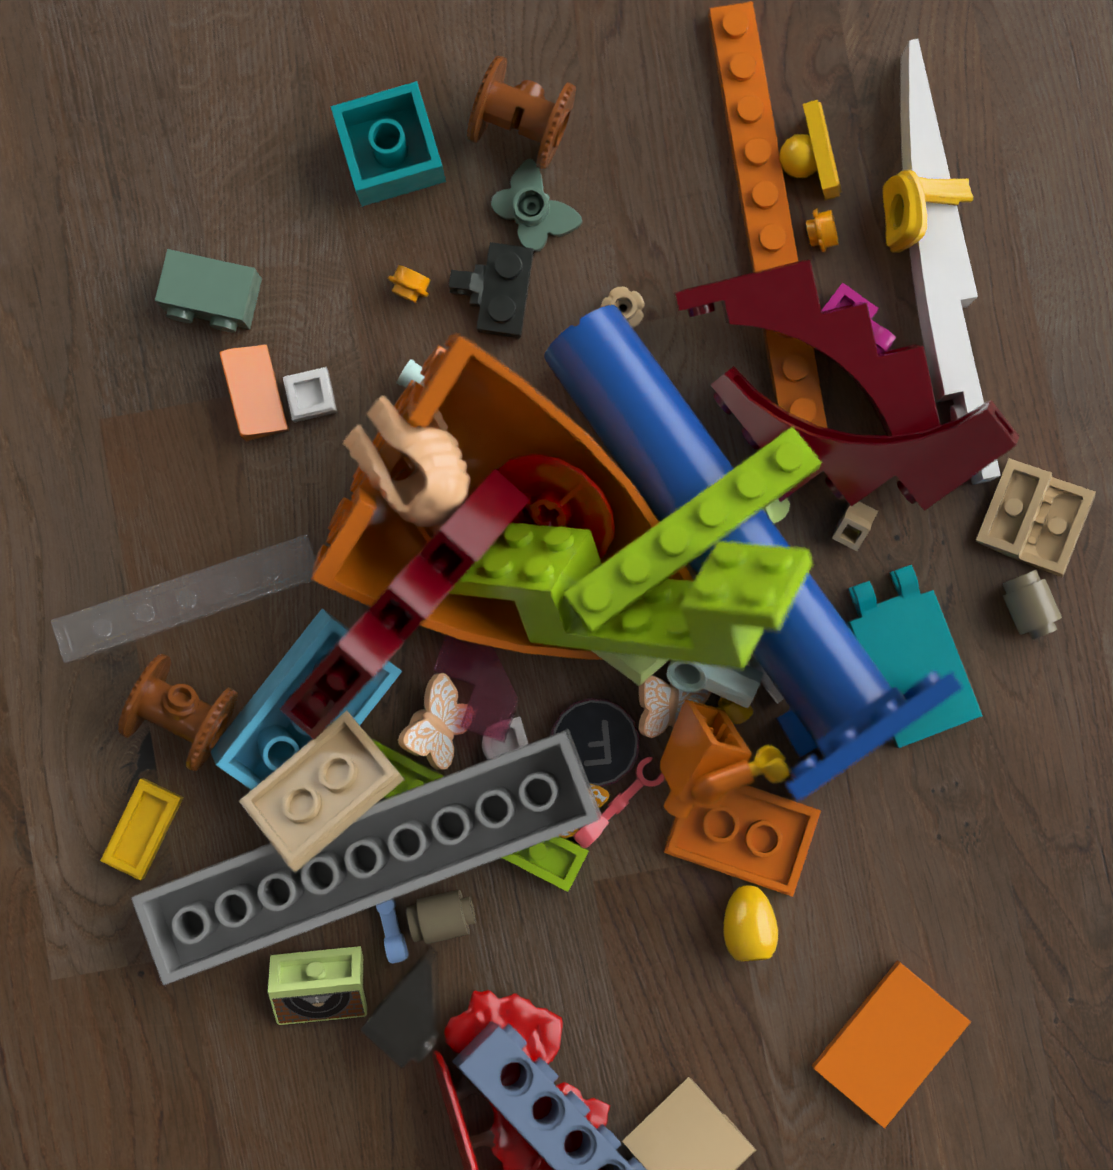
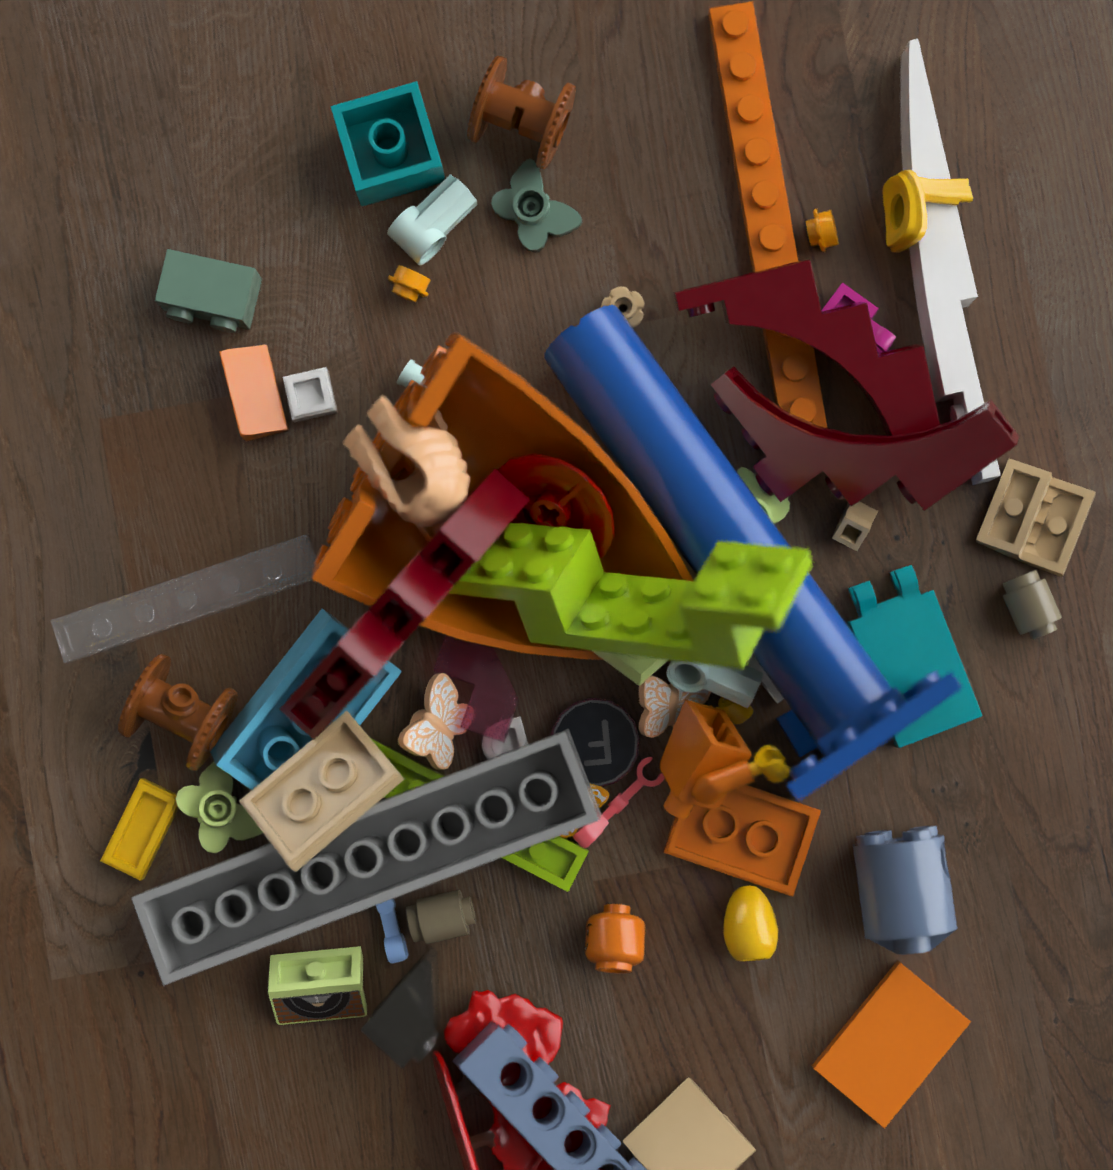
(216, 810): none -> yellowish green animal
(424, 228): none -> light aqua piece
(498, 289): pearl dark grey hinge -> none
(615, 939): none -> orange head
(692, 530): lime plate -> none
(806, 154): yellow tile -> none
(905, 889): none -> sand blue cylinder

